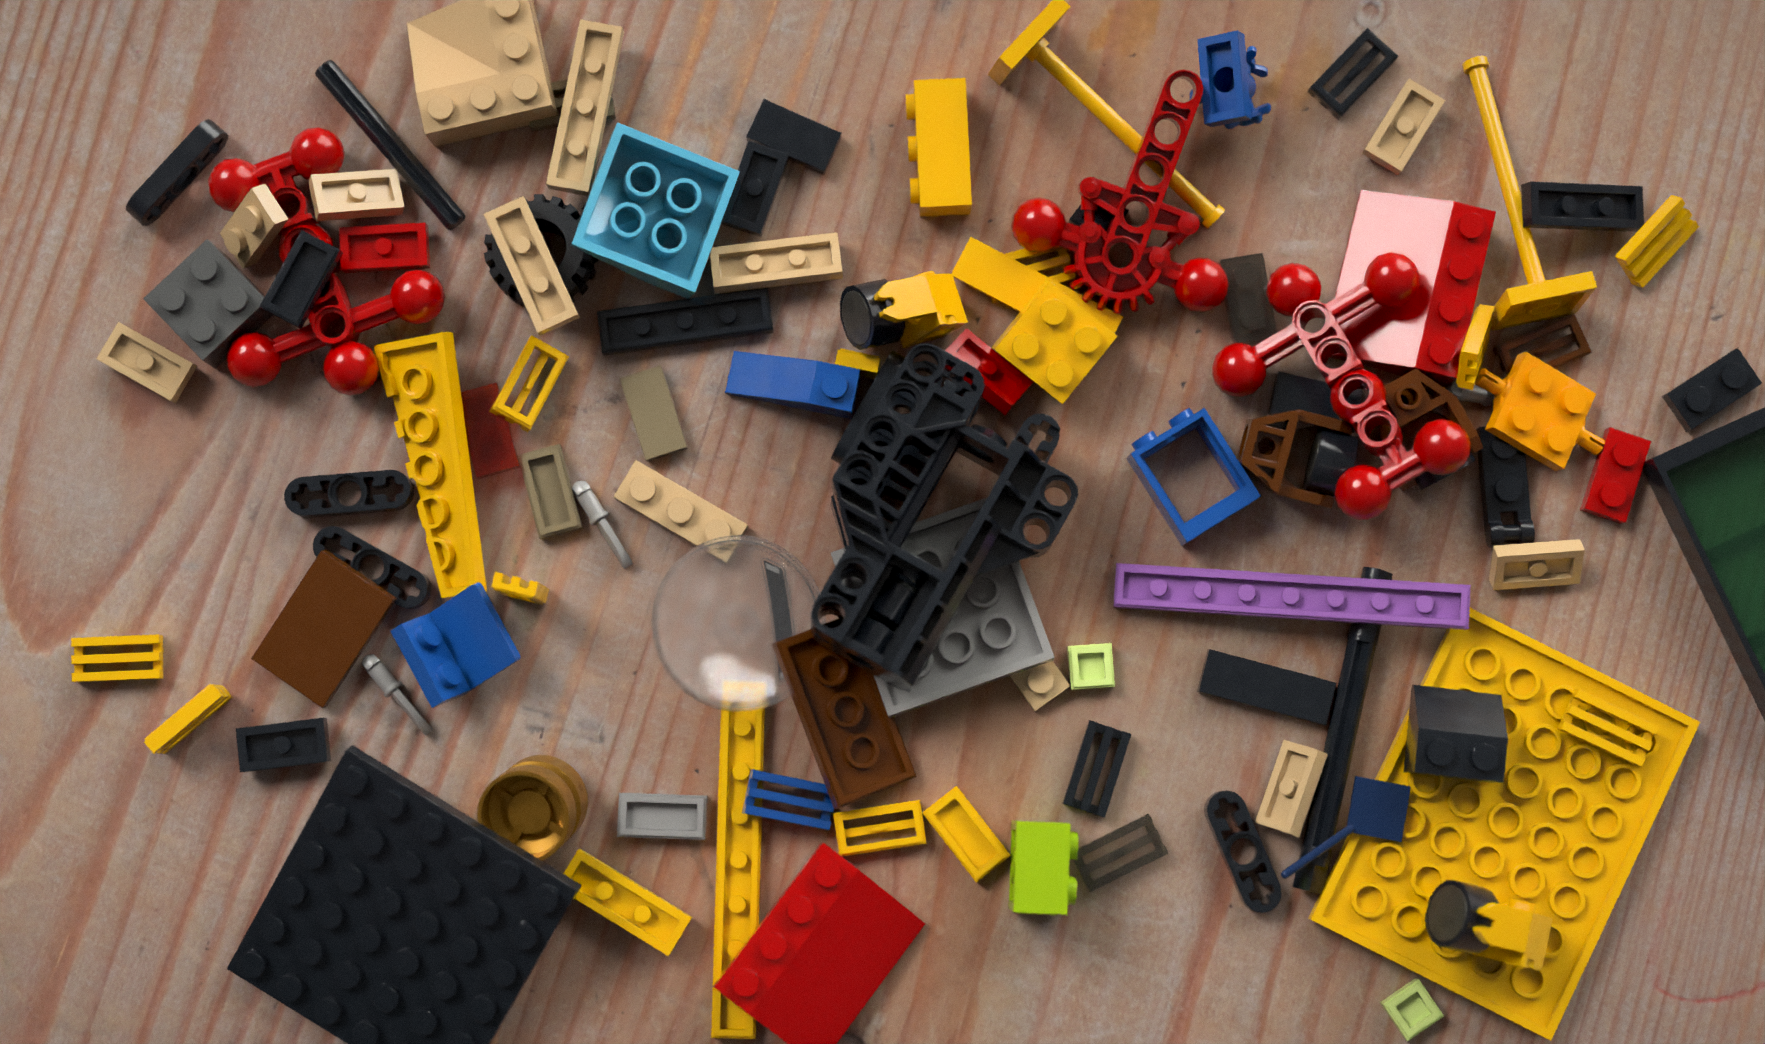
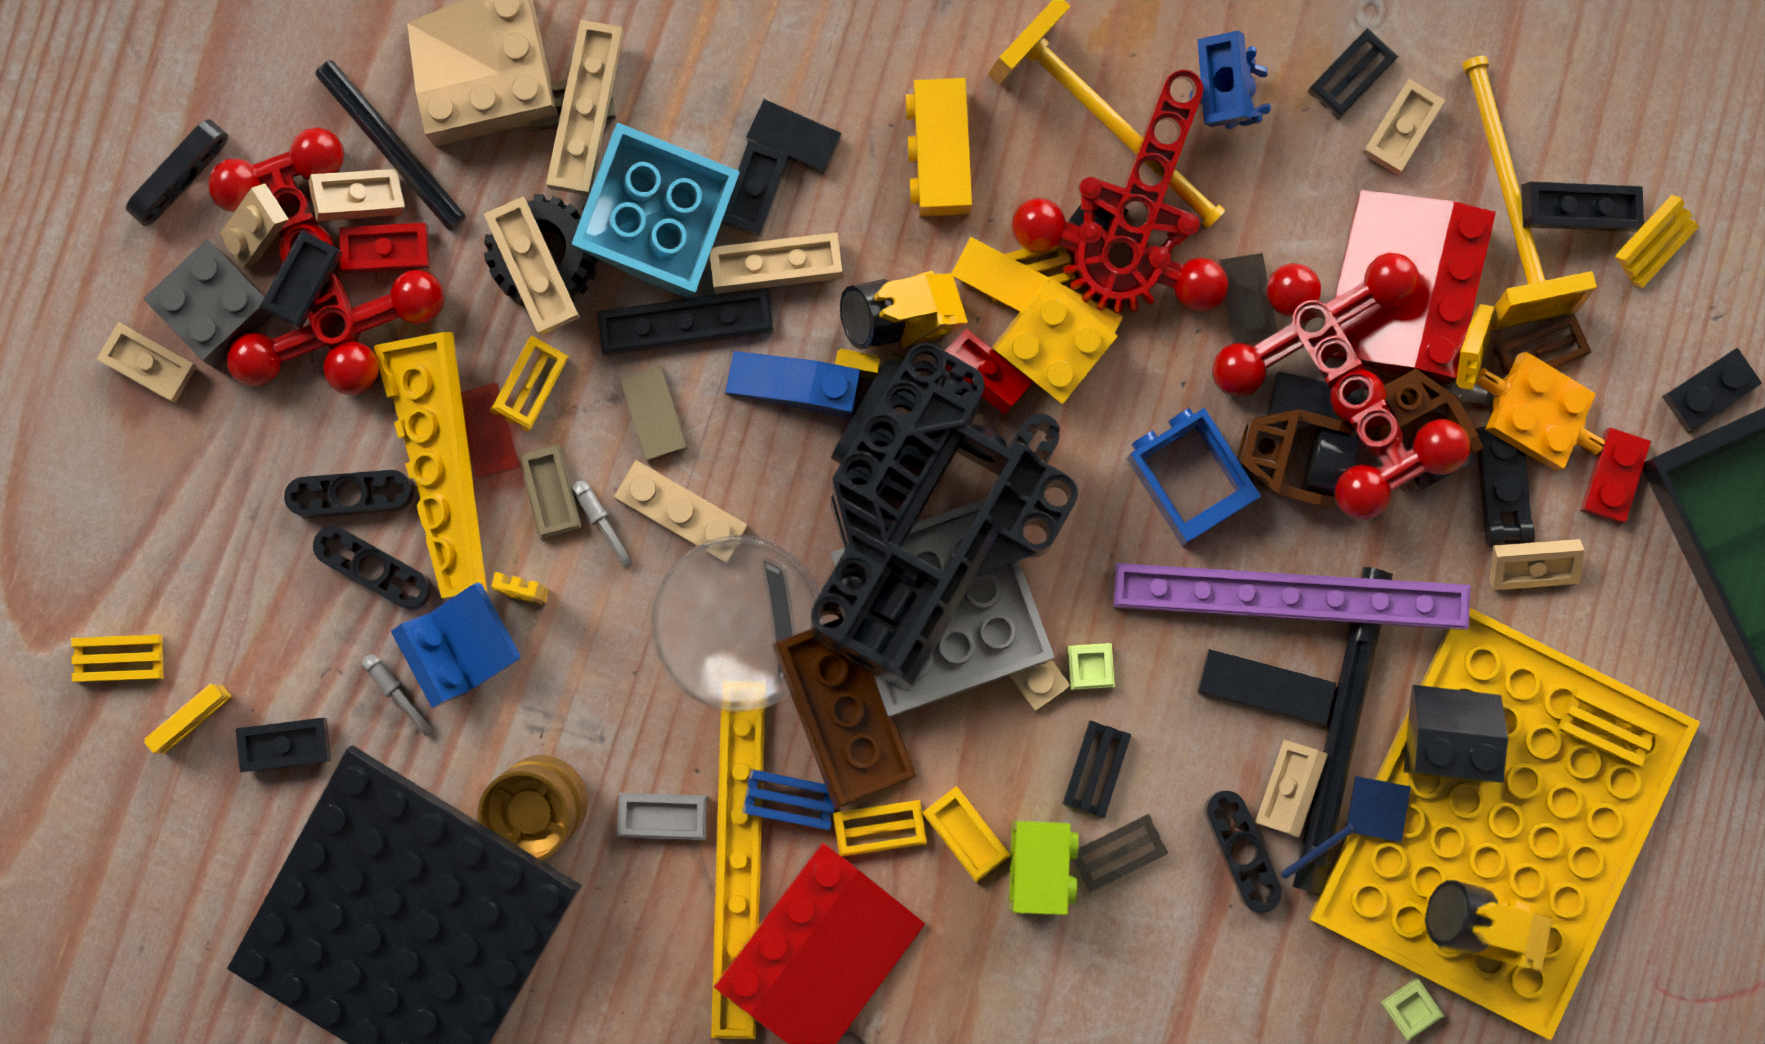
(324, 628): reddish brown tile -> none
(627, 903): yellow plate -> none

